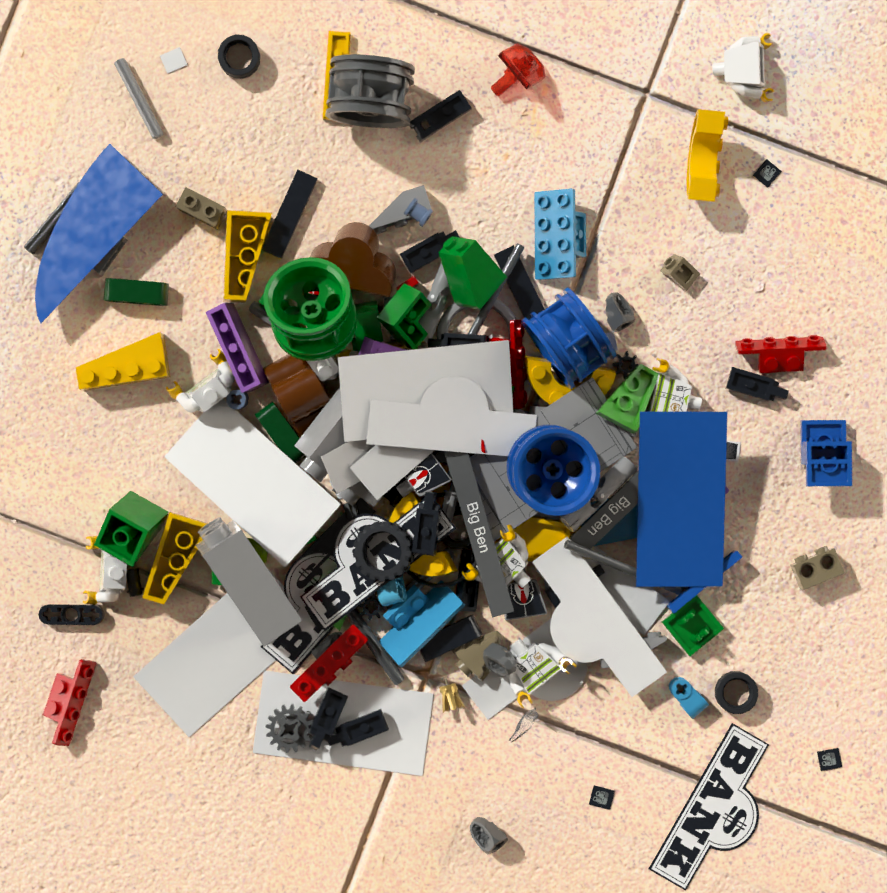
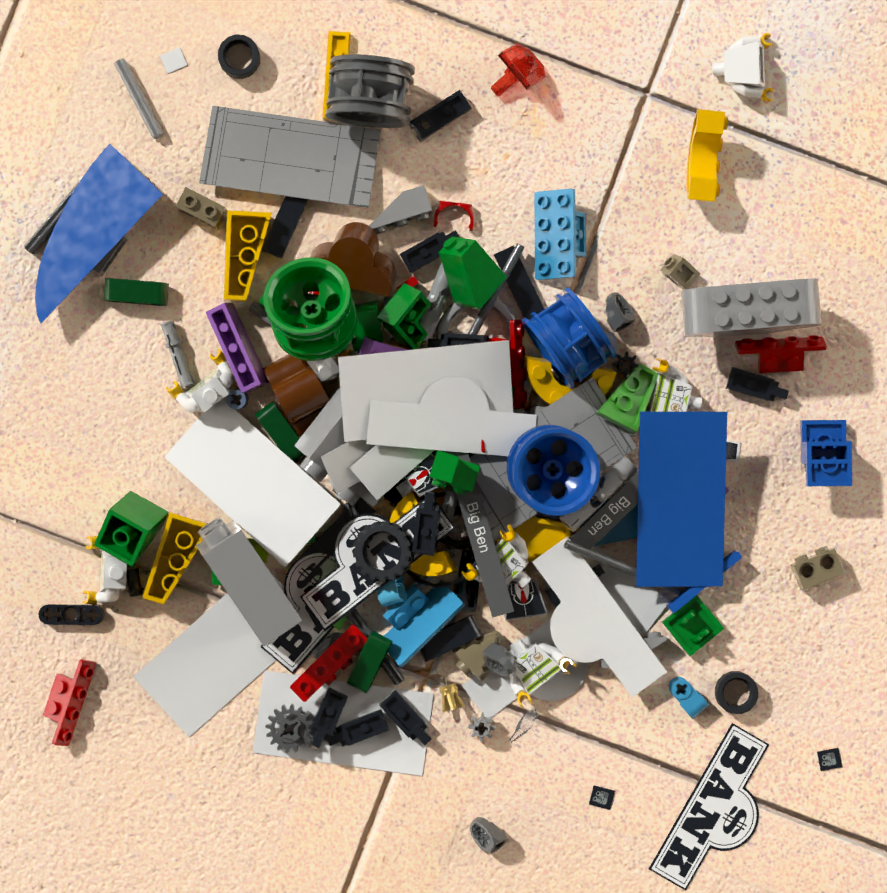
(131, 364): yellow wedge -> none
(179, 359): none -> light grey pin
(290, 156): none -> light grey sticker
(366, 610): black gear -> none
(369, 662): none -> dark green beam
(405, 717): none -> black hinge
(418, 212): sand blue bush -> none
(444, 204): none -> red cap
(453, 472): none -> green brick
(487, 723): none -> light grey gear
(751, 308): none -> light grey brick
(767, 173): black sticker -> none

